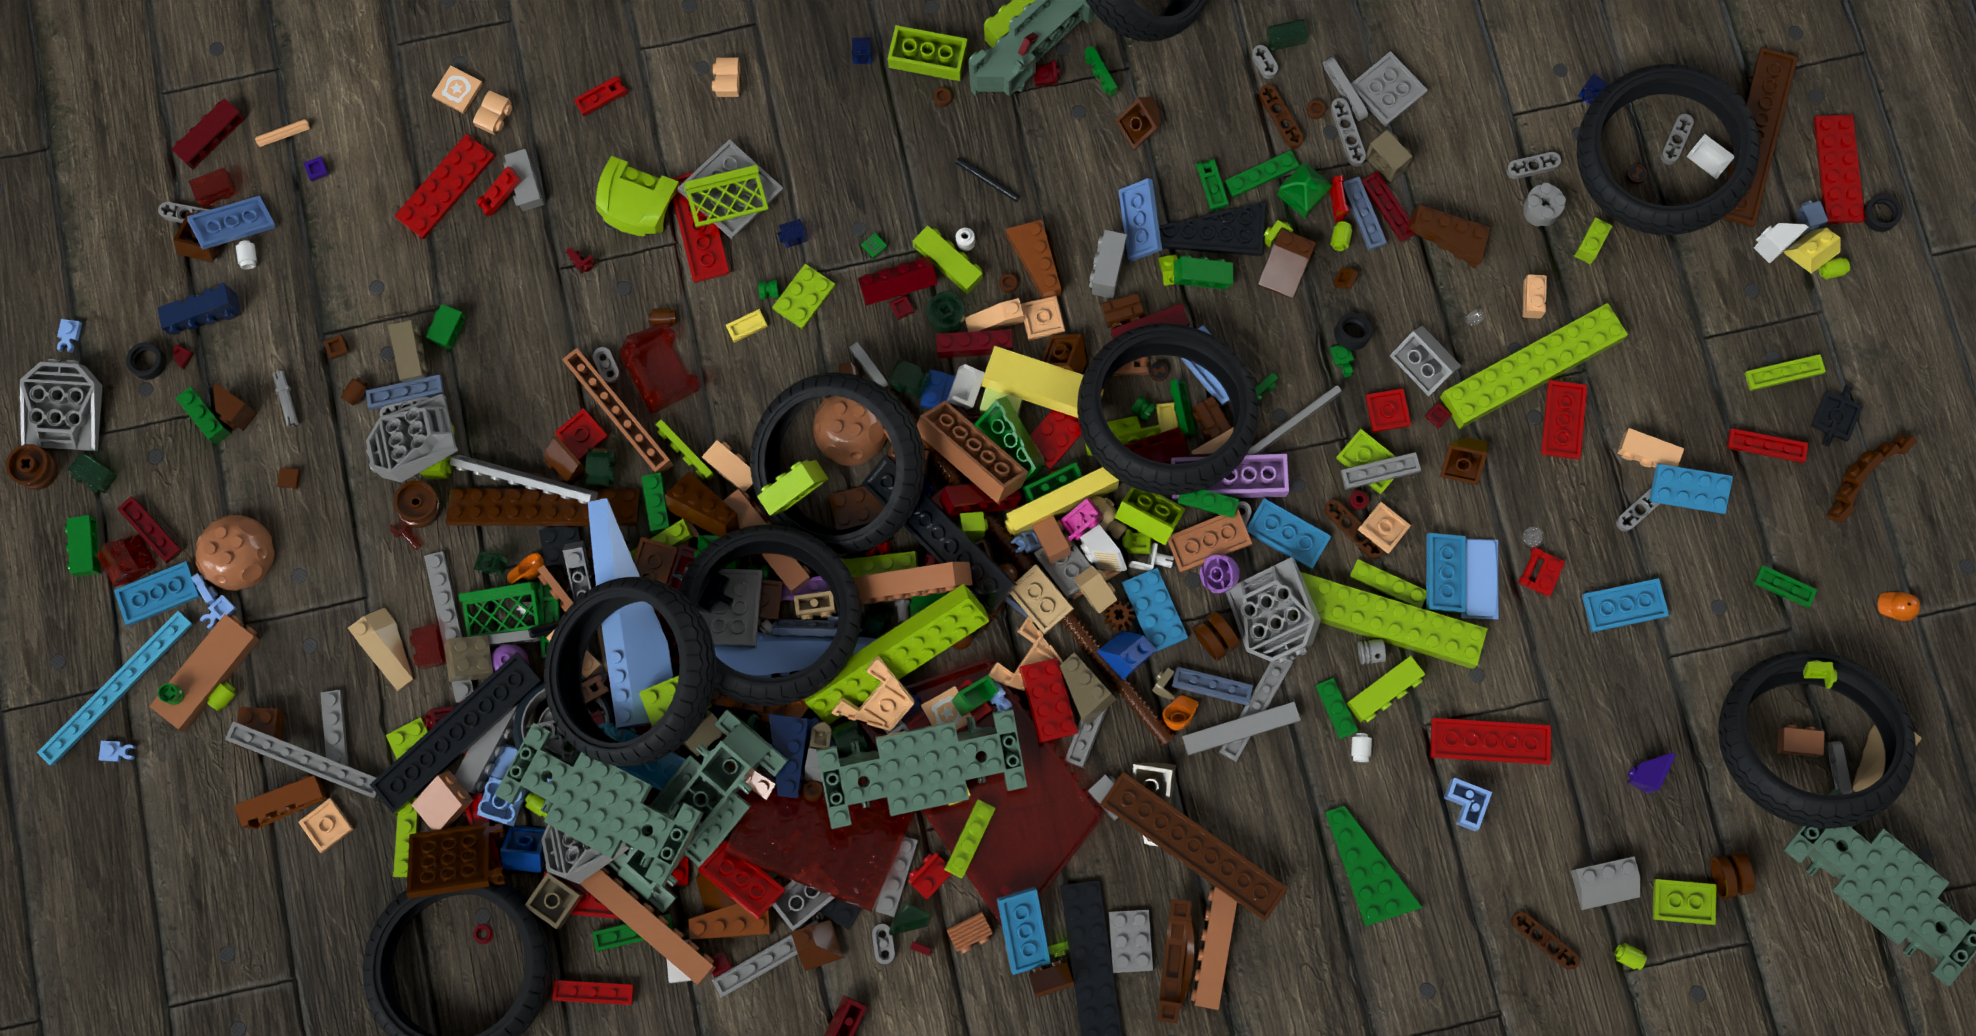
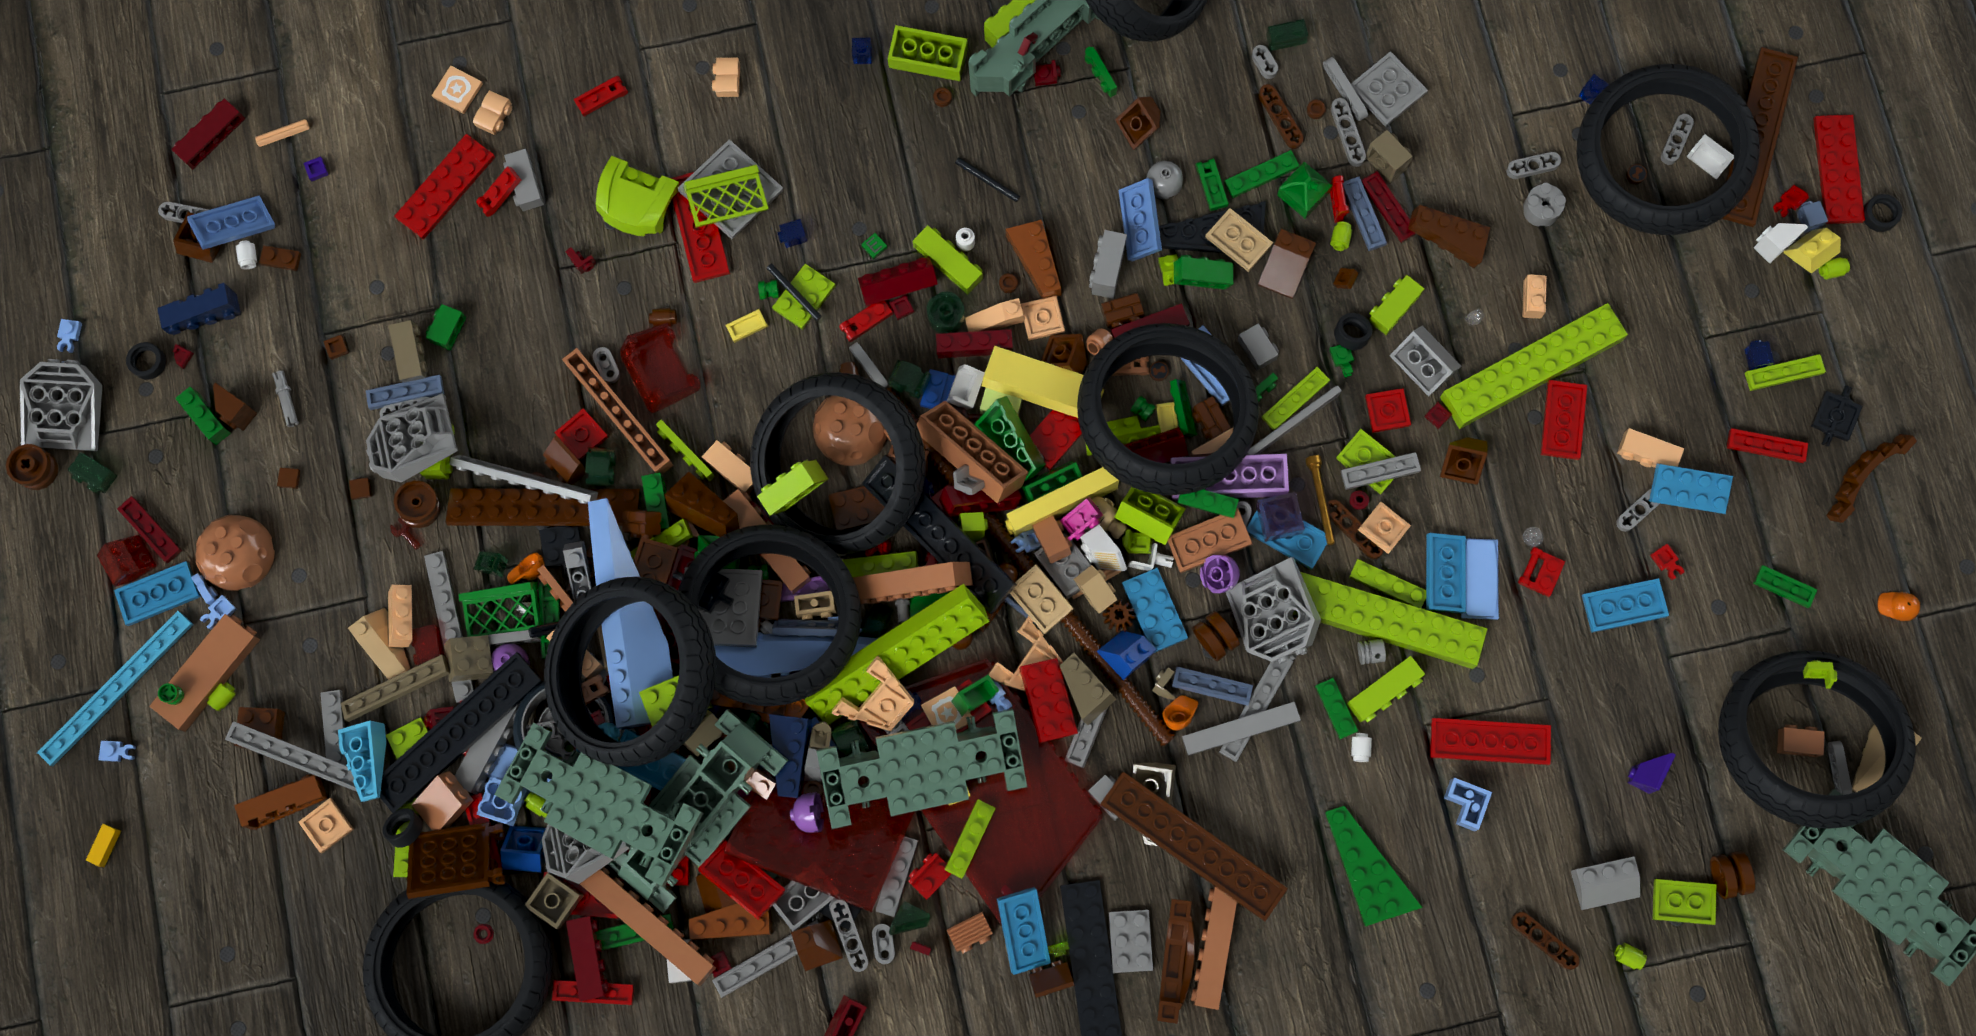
(82, 546): green brick -> none
(103, 845): none -> yellow slope
(213, 187): clear red brick -> none
(280, 258): none -> reddish brown plate
(354, 391): reddish brown brick -> none
(360, 488): none -> reddish brown tile
(365, 754): none -> medium azure wedge
(394, 822): none -> black tyre
(395, 688): none -> dark tan plate
(400, 615): none -> light nougat brick
(586, 958): none -> dark red brick
(641, 523): none -> reddish brown brick
(794, 292): none -> black bar
(807, 813): none -> medium lavender cylinder
(848, 934): none -> light grey beam
(866, 320): none -> red plate
(965, 482): none -> light grey bracket
(1098, 340): none -> nougat head
(1166, 179): none -> light grey cylinder
(1239, 239): none -> tan plate
(1258, 347): none -> light grey brick
(1272, 233): lime bracket -> none
(1280, 516): none -> clear purple brick
(1295, 398): none -> lime plate
(1313, 463): none -> pearl gold piece
(1395, 304): none -> lime brick
(1593, 241): lime brick -> none
(1666, 559): none -> red plate
(1759, 355): none -> clear blue brick
(1792, 199): none -> red plate

